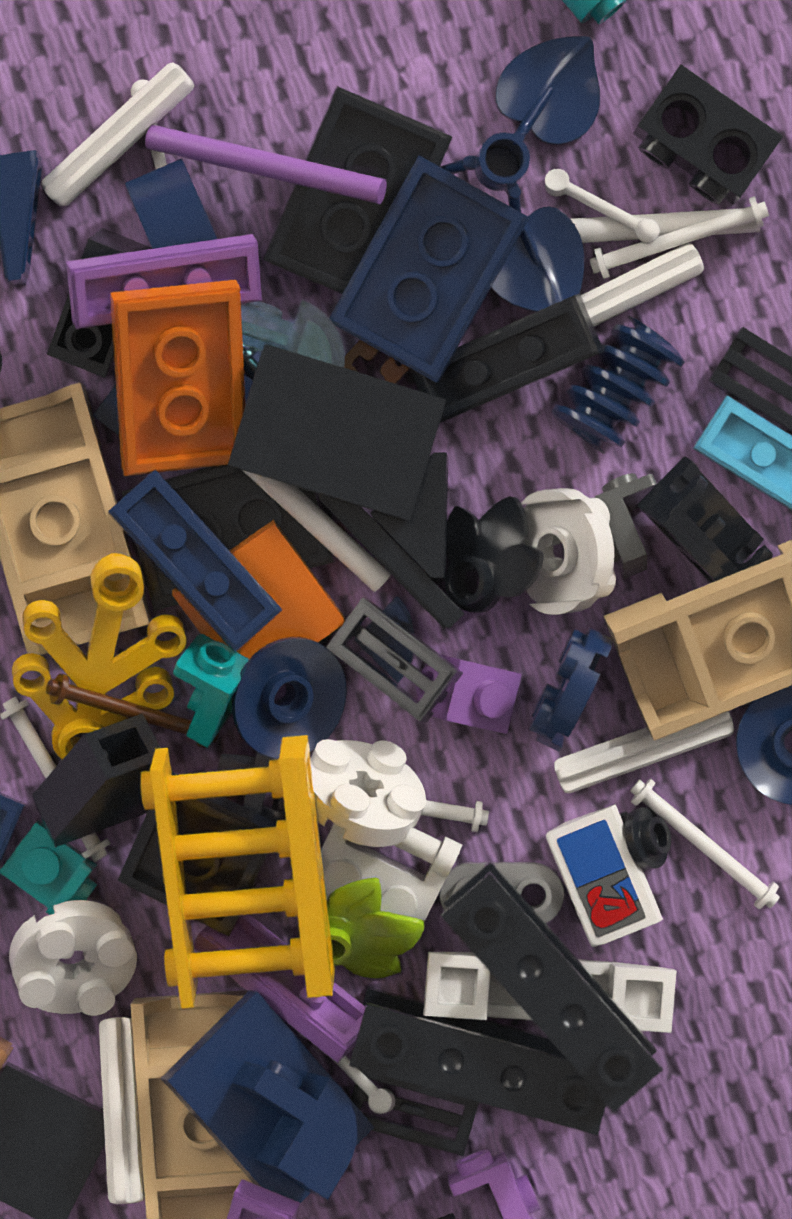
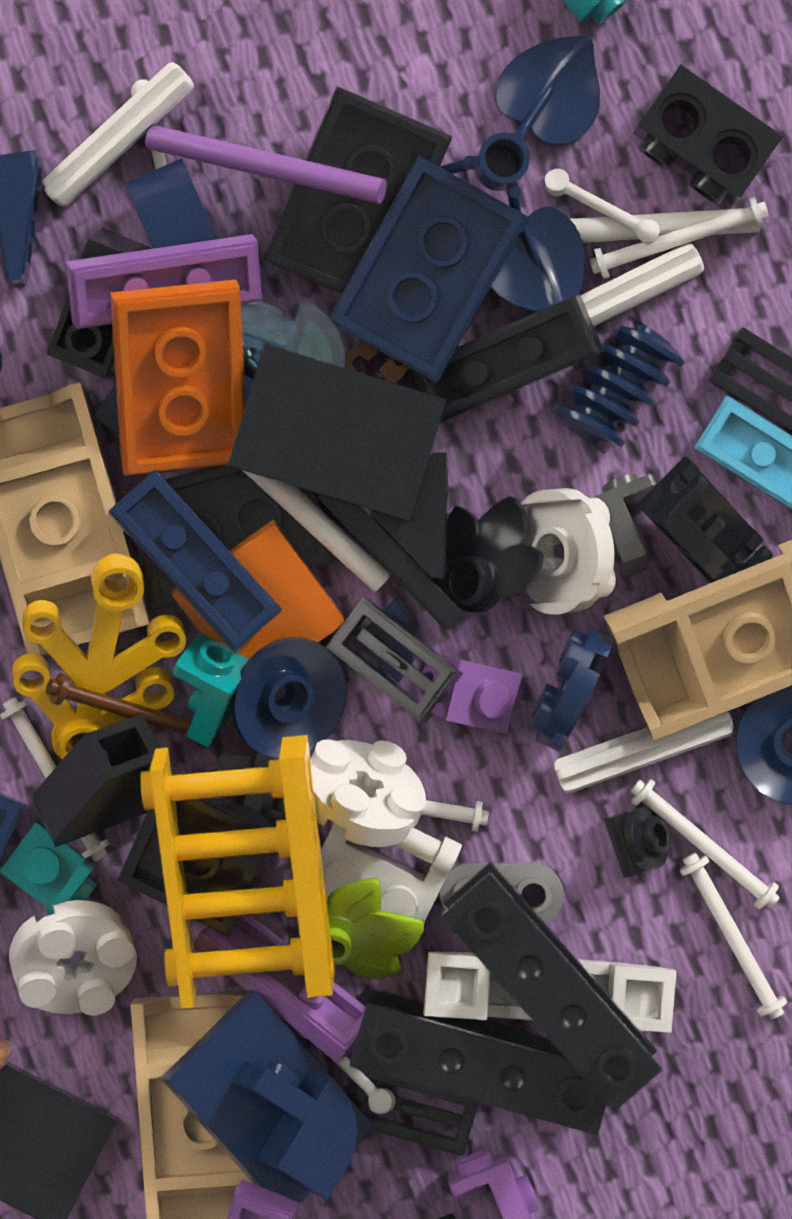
(121, 1112): white axle -> none
(602, 876): slope -> none
(695, 867): none -> white axle

